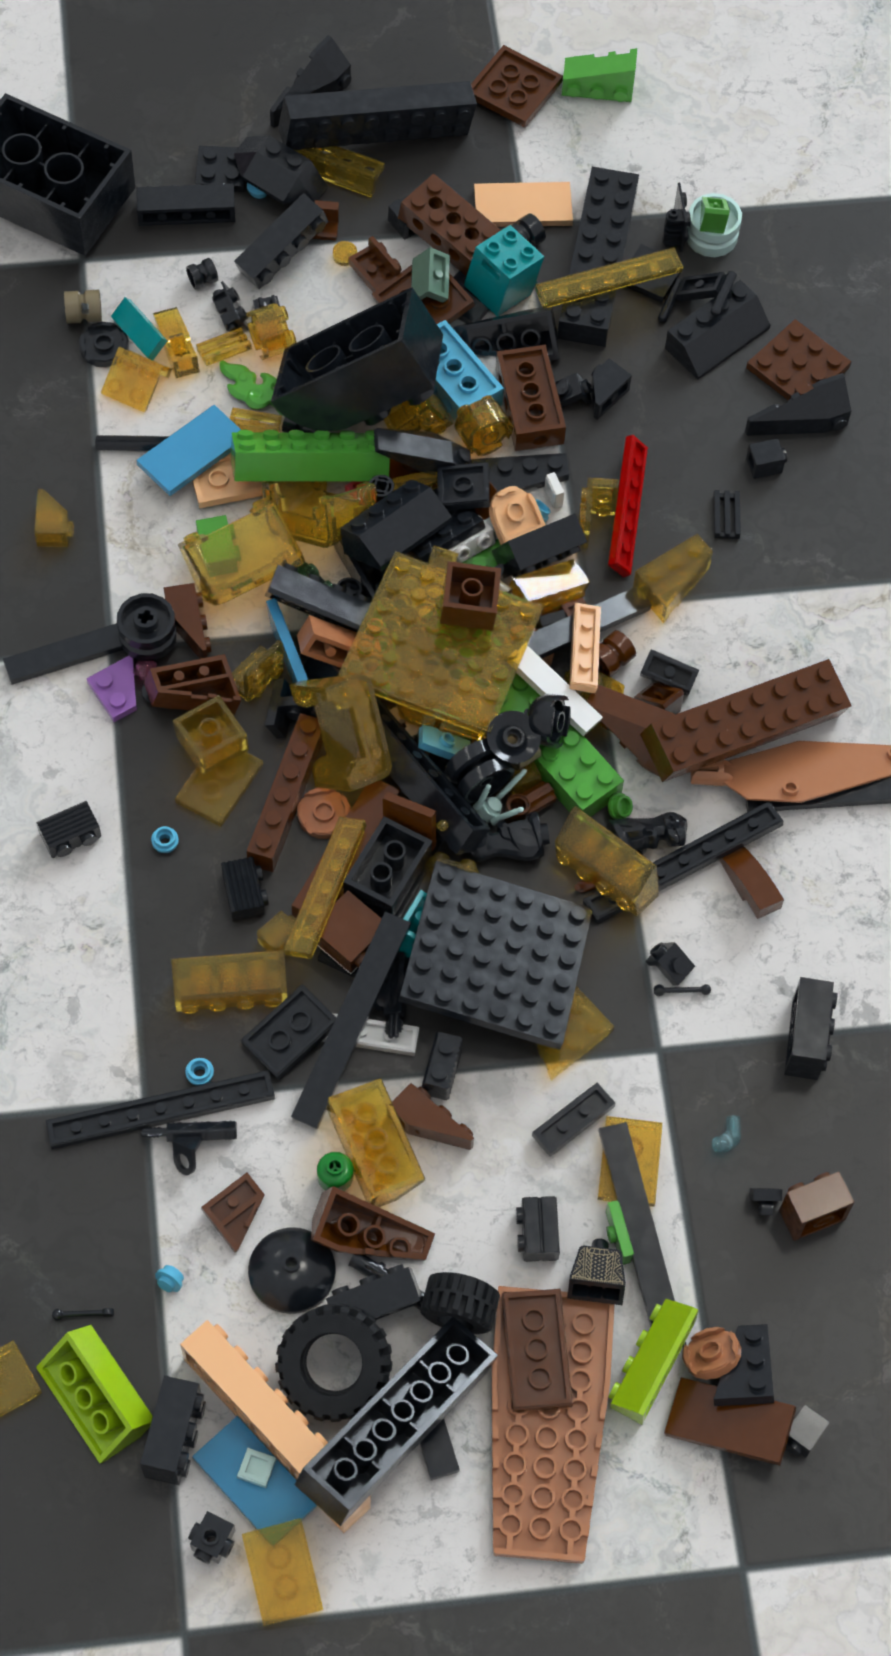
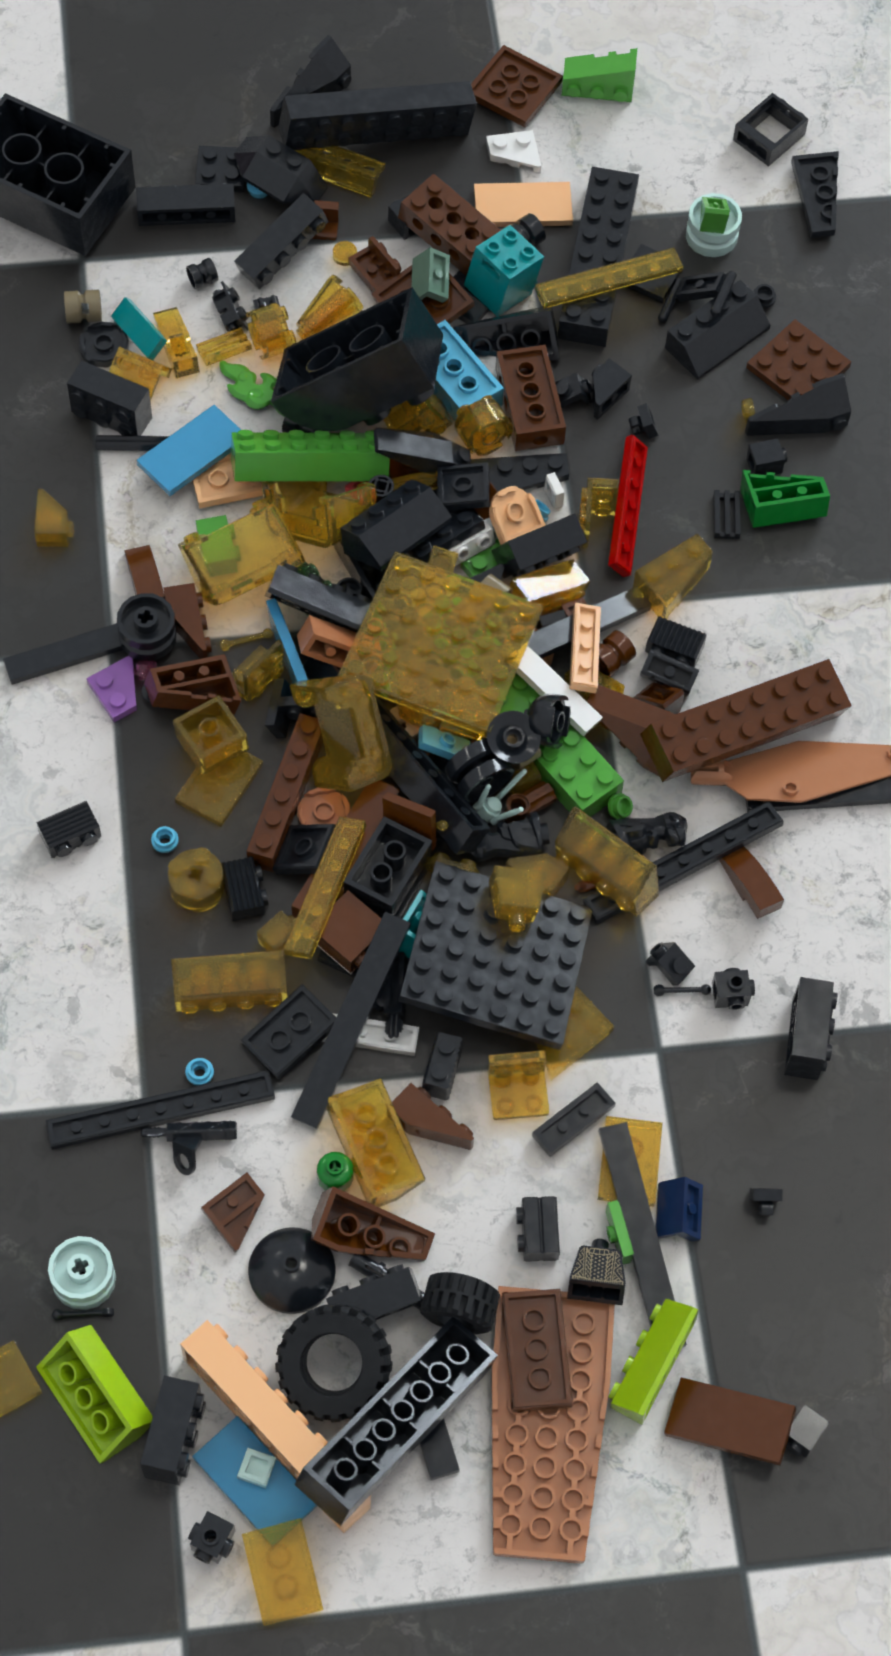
(79, 1256): none -> light aqua wheel
(109, 400): none -> black brick
(144, 571): none -> reddish brown slope
(169, 1279): medium azure plate -> none
(192, 866): none -> clear yellow brick
(225, 644): none -> clear yellow hinge
(255, 417): clear yellow tile -> none
(303, 849): none -> black tile
(328, 308): none -> clear yellow cone
(470, 595): reddish brown brick -> none
(514, 149): none -> white wing
(516, 895): none -> clear yellow torso
(518, 1085): none -> clear yellow bracket
(555, 869): none -> clear yellow slope
(644, 422): none -> black tile
(676, 641): none -> black brick
(677, 221): black hinge -> none
(679, 1209): none -> dark blue panel
(712, 1353): nougat tile -> none
(731, 1137): clear light blue arm -> none
(732, 988): none -> black brick
(747, 408): none -> clear yellow tile
(752, 1377): black wing -> none
(757, 143): none -> black window
(766, 295): none -> black plate
(783, 499): none -> green wedge
(816, 1205): brick -> none
(817, 188): none -> black wing

